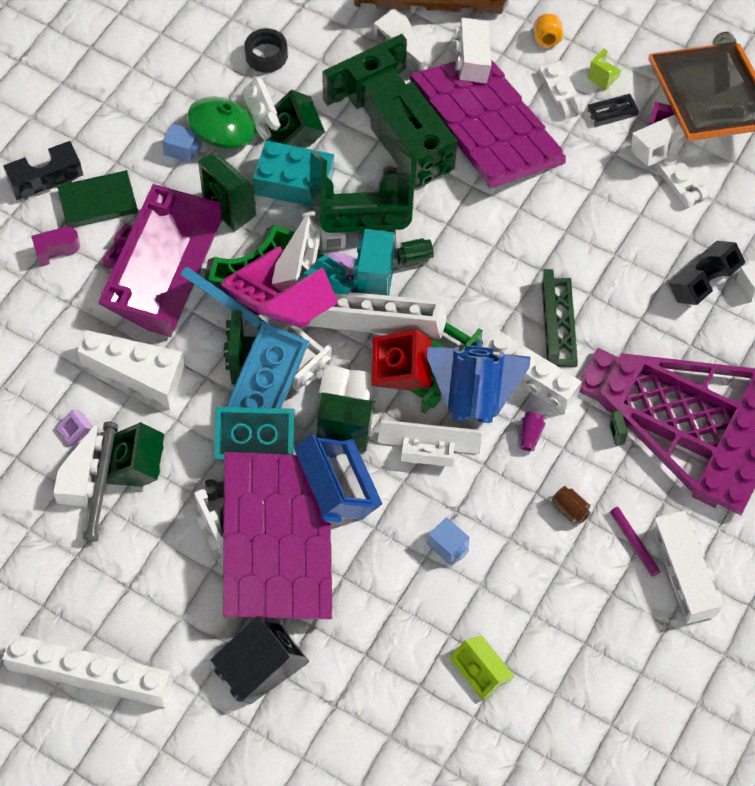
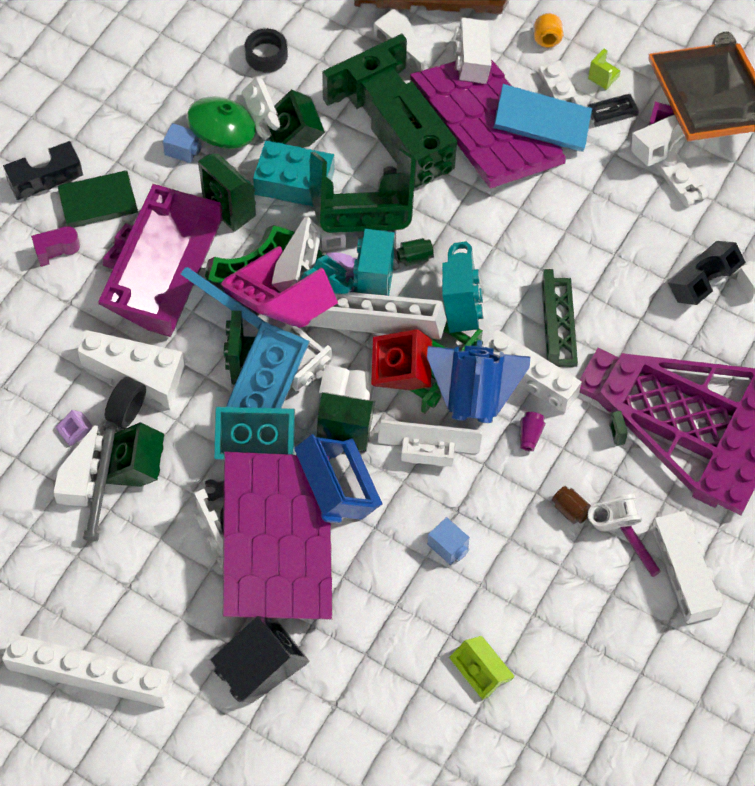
(125, 402): none -> black tyre
(461, 289): none -> teal brick
(542, 118): none -> dark azure tile
(617, 513): none -> white piece

